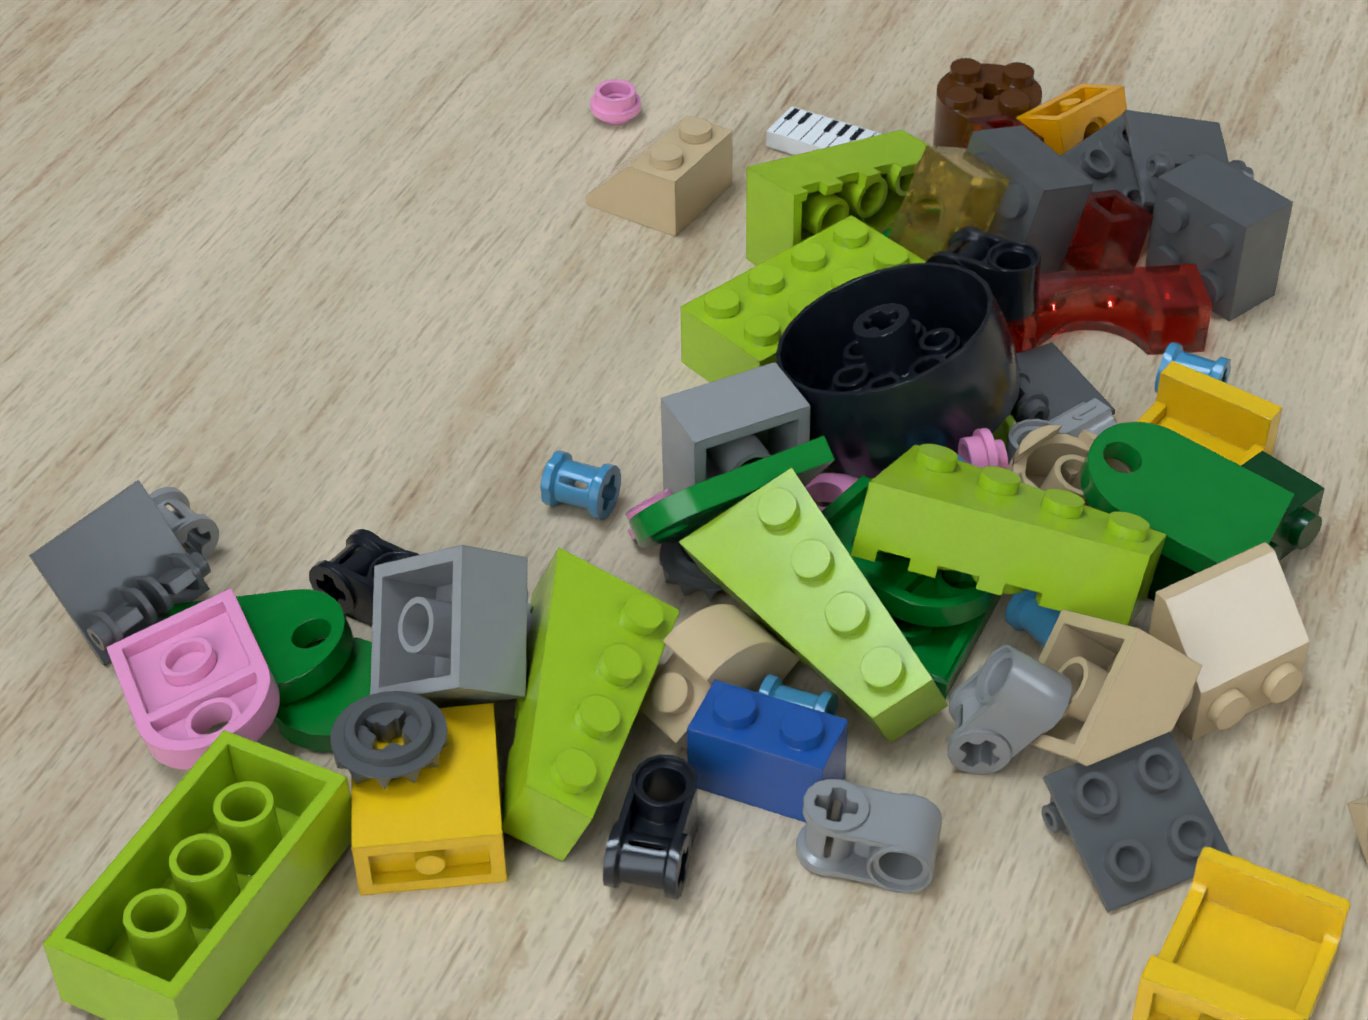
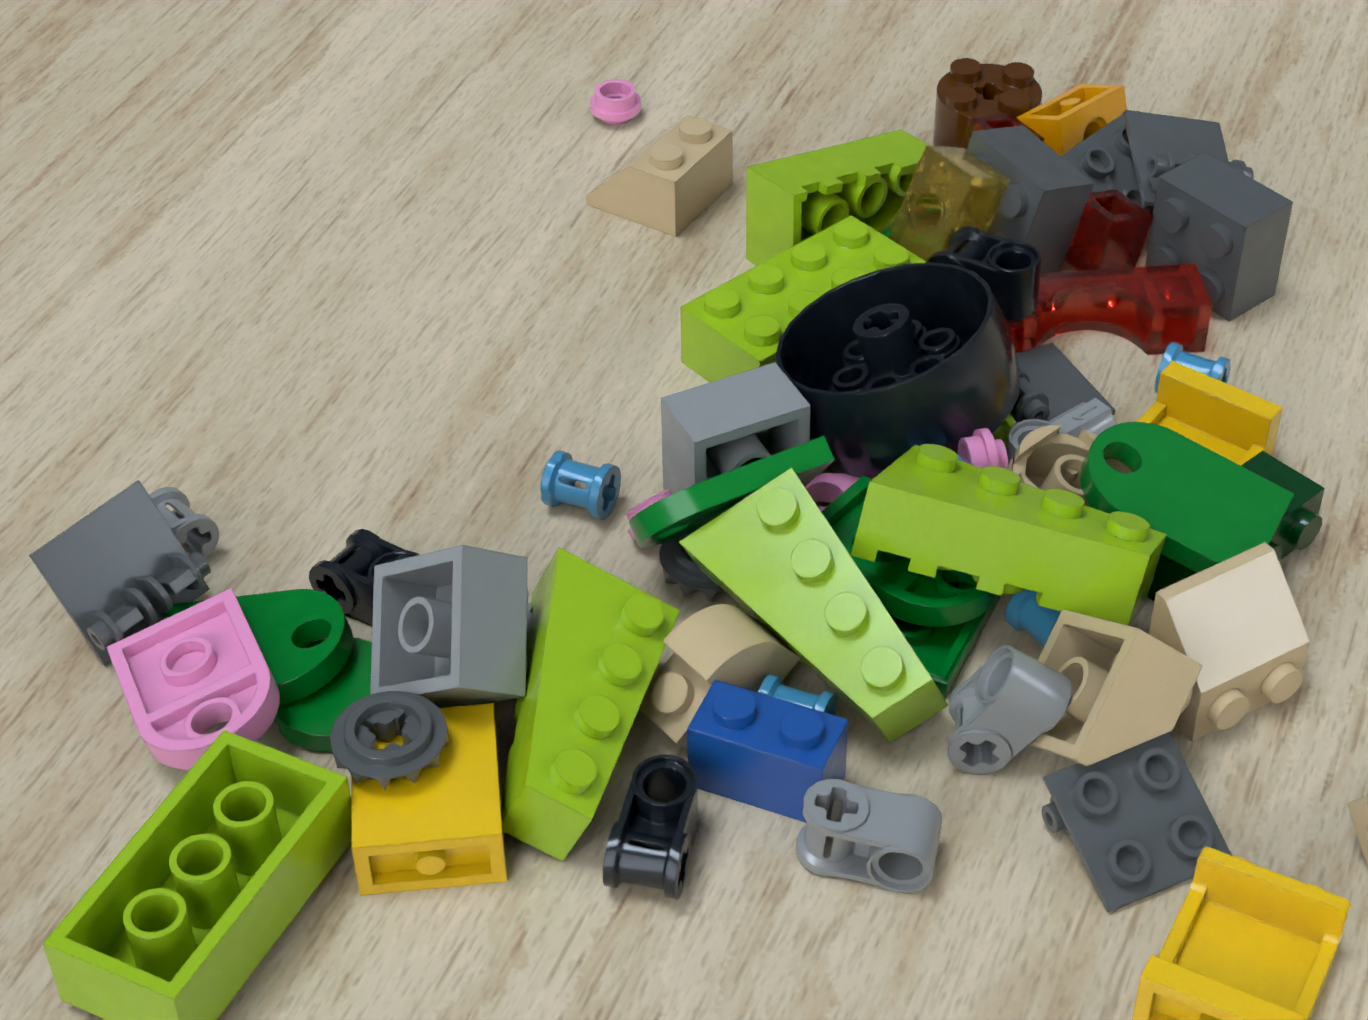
(805, 131): white tile -> none

